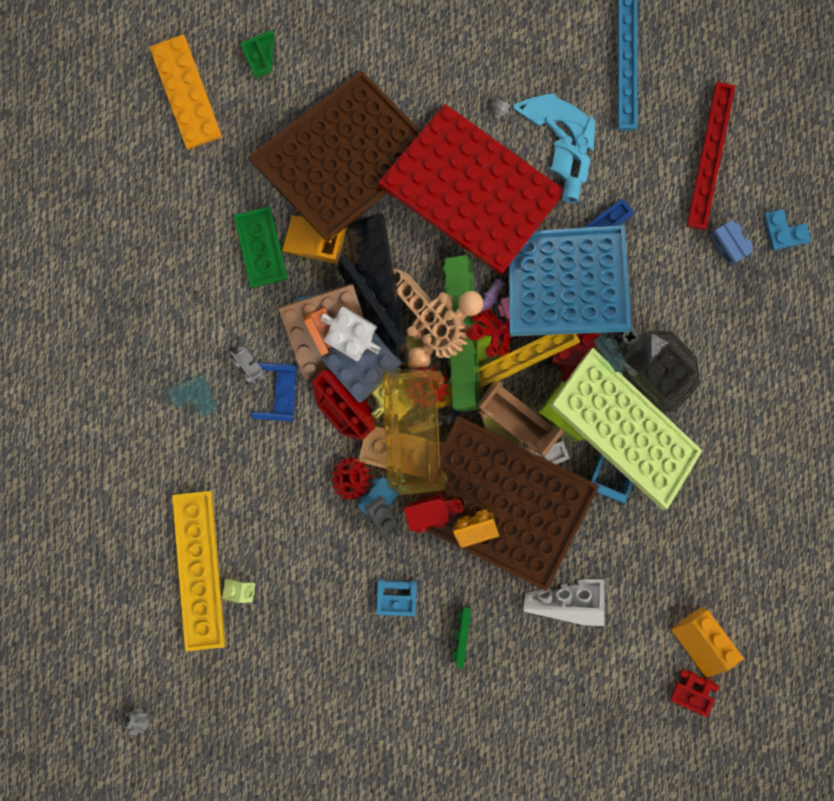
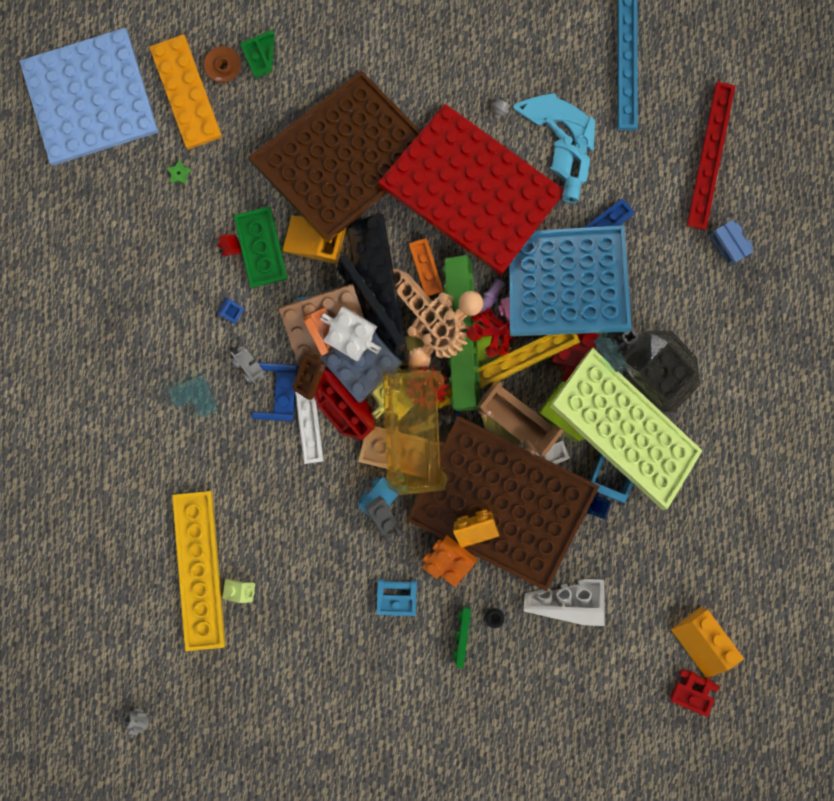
(88, 96): none -> light blue plate
(178, 168): none -> bright green plate
(222, 56): none -> dark orange dish
(229, 244): none -> red tile
(230, 310): none -> blue slope
(309, 376): none -> reddish brown bracket
(309, 429): none -> white tile
(350, 478): red gear -> none
(426, 267): none -> orange plate
(431, 512): red hinge -> none
(448, 561): none -> orange plate
(494, 624): none -> black plate
(599, 507): none -> clear blue slope
(783, 236): dark azure plate -> none

